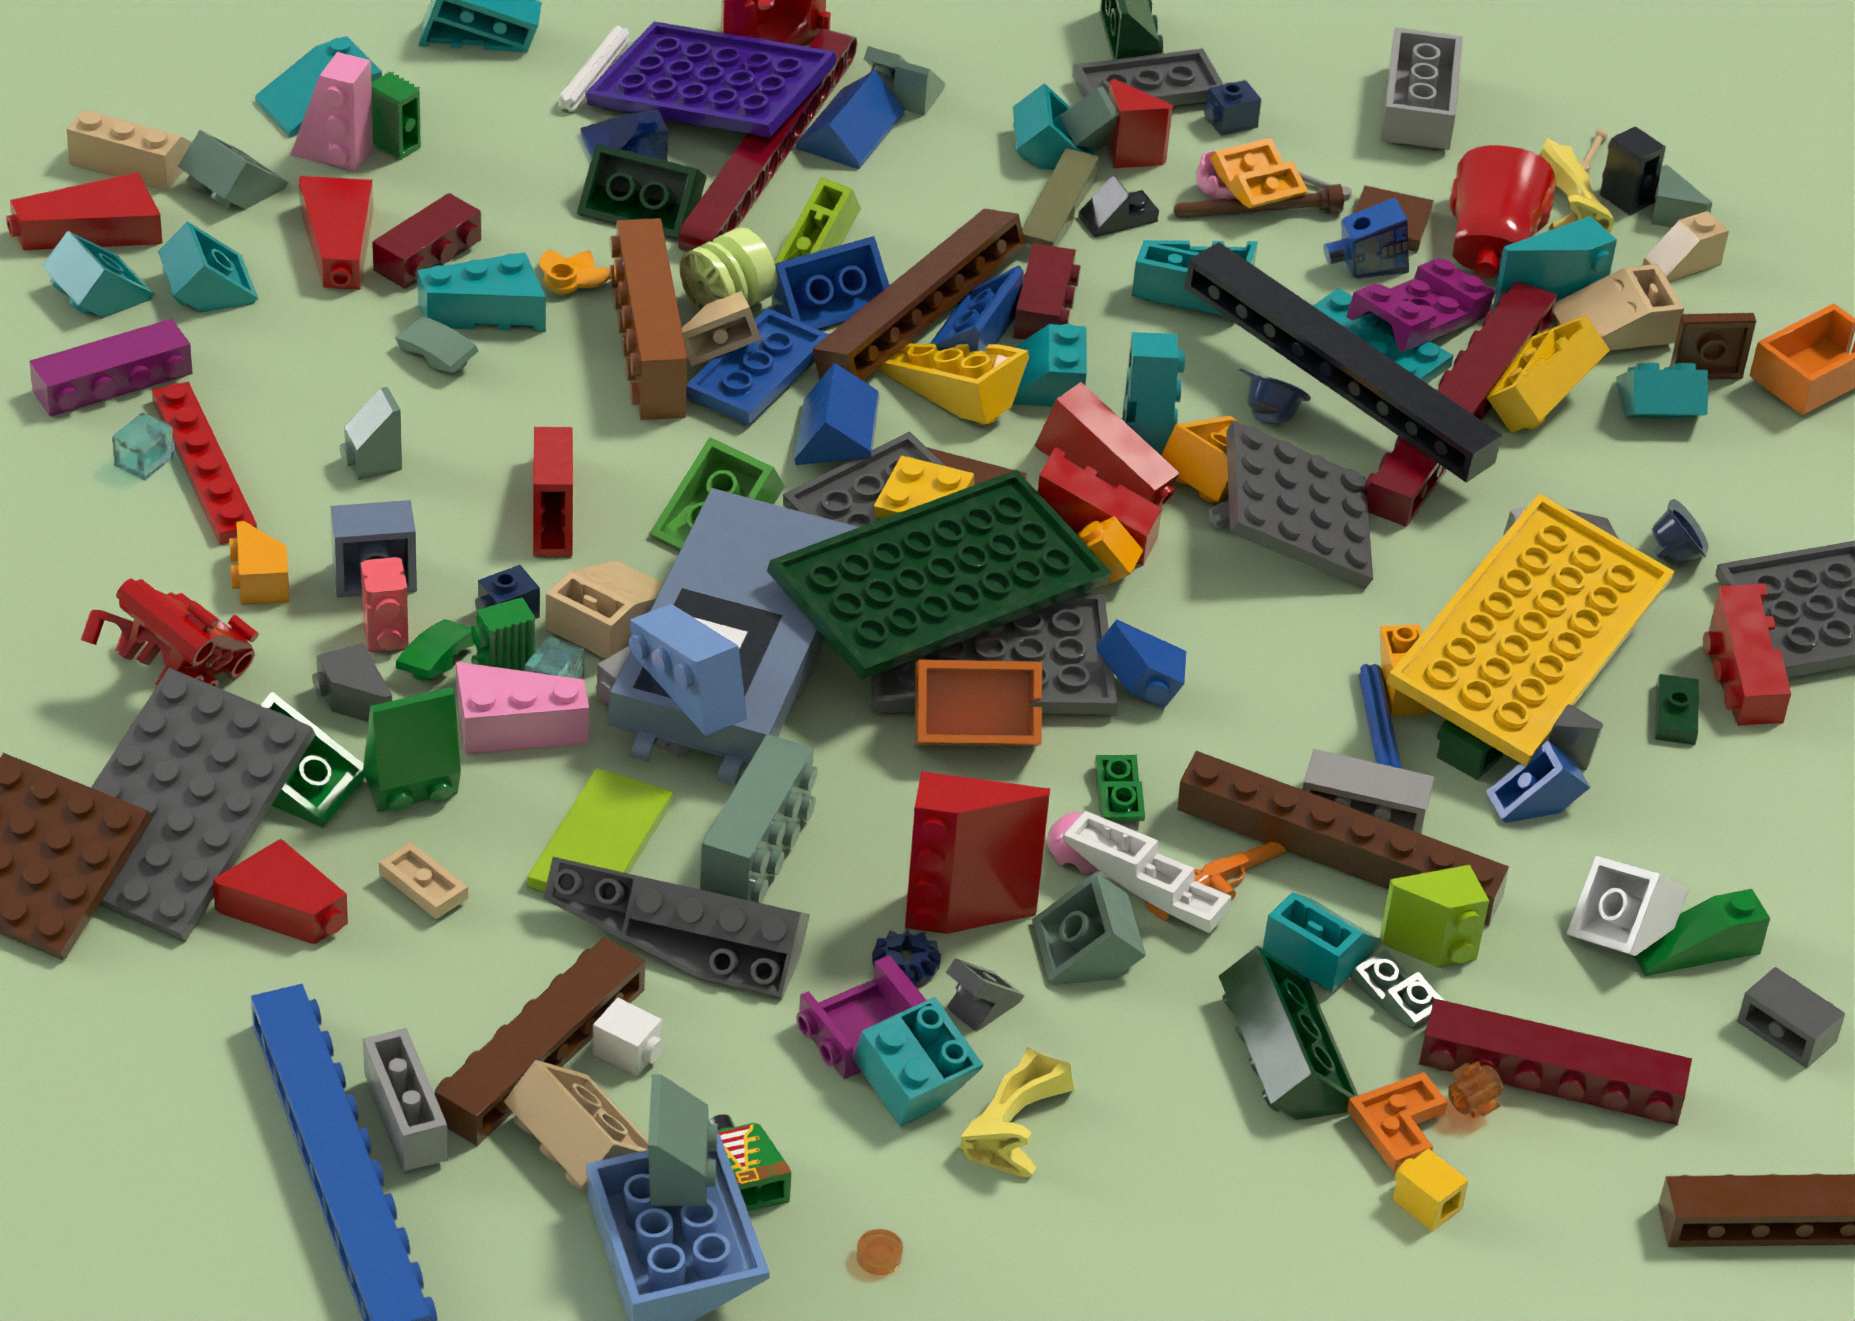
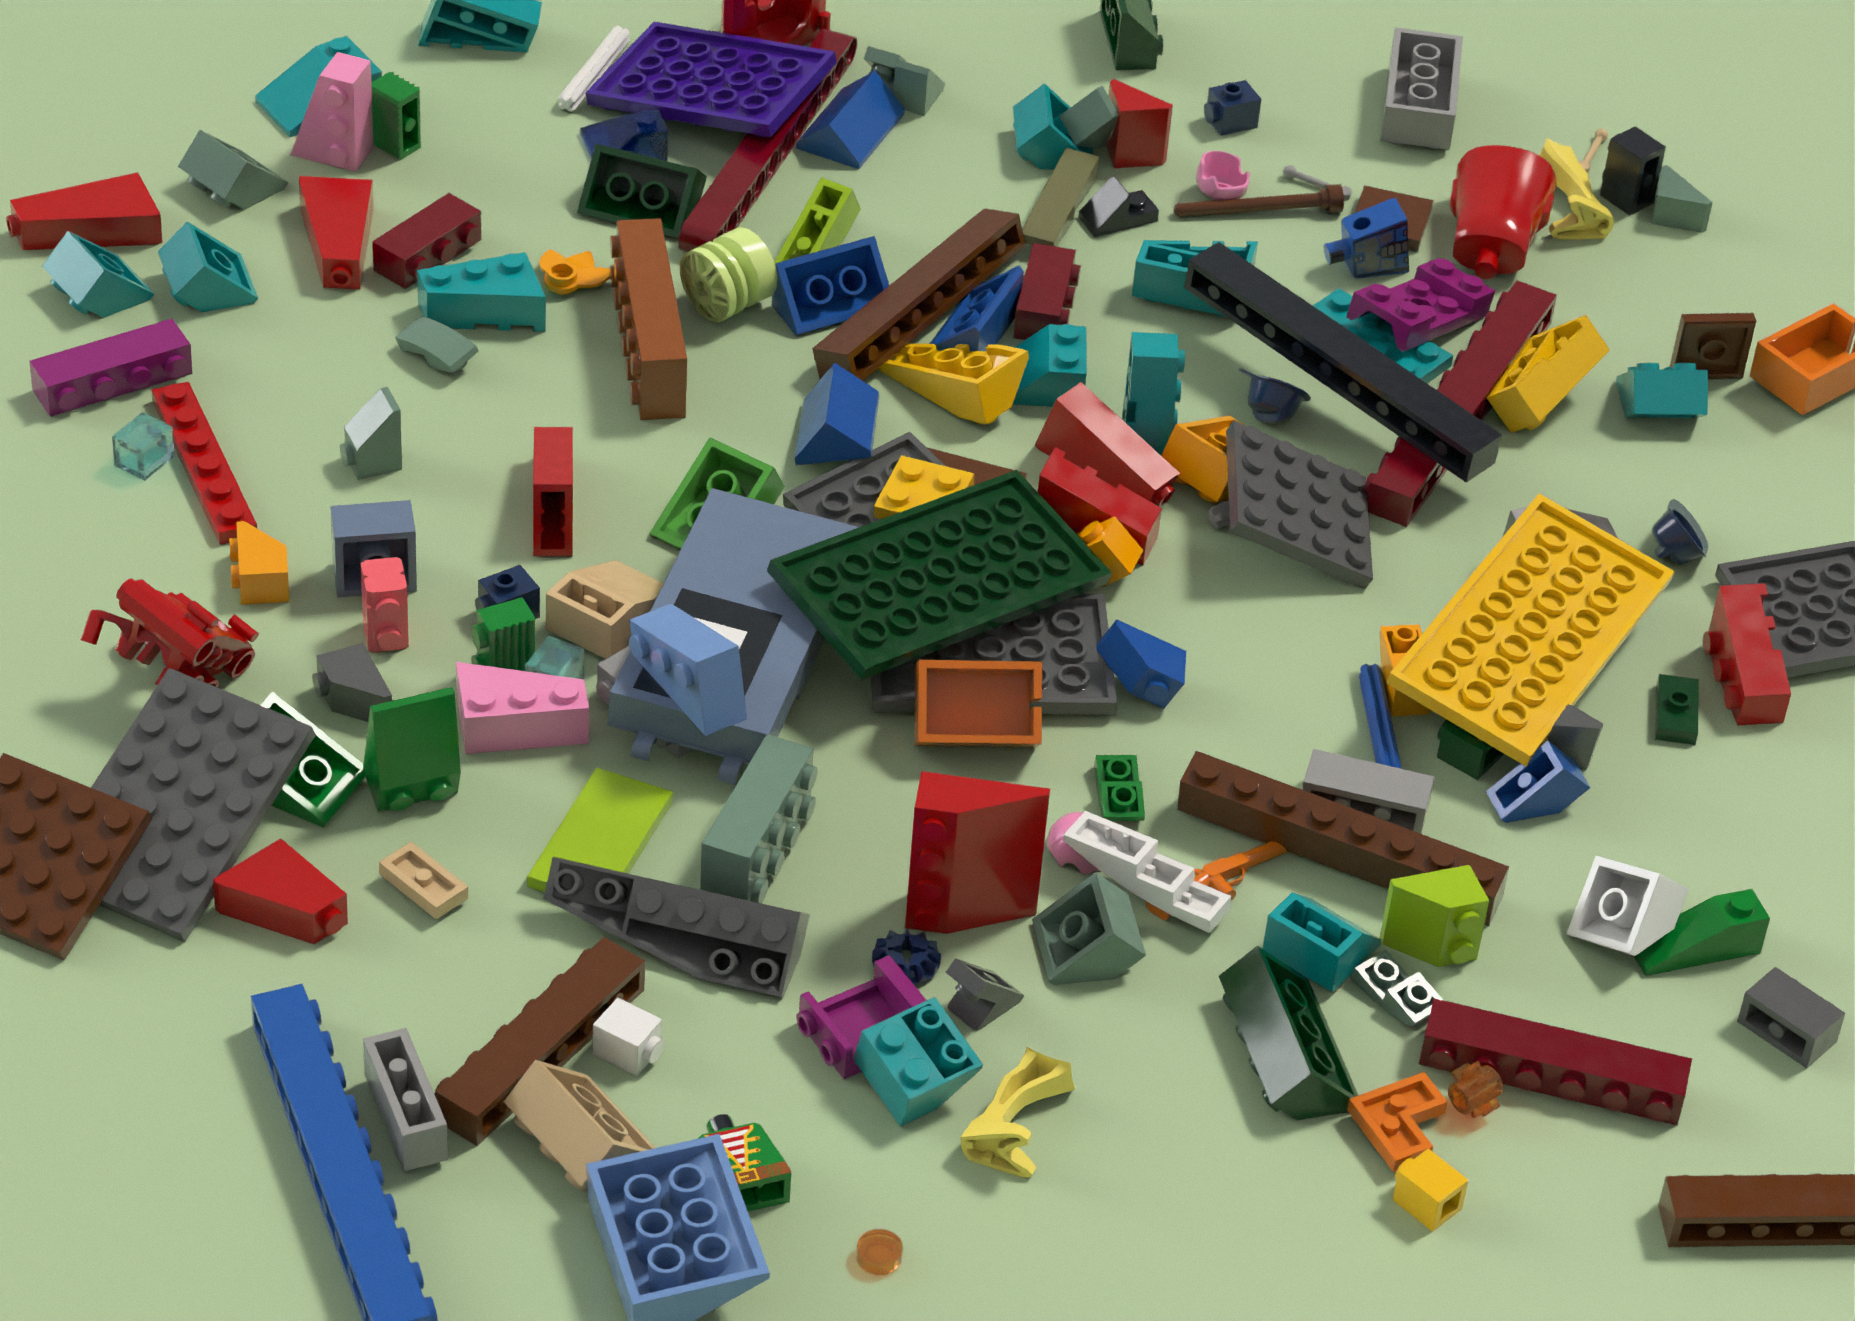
(125, 148): tan slope -> none
(434, 649): green slope -> none
(679, 1146): sand green slope -> none
(720, 329): tan slope -> none
(756, 374): blue plate -> none
(1171, 76): dark grey plate -> none
(1257, 173): light orange slope -> none
(1559, 259): teal slope -> none
(1627, 308): tan slope -> none
(1690, 247): tan slope -> none

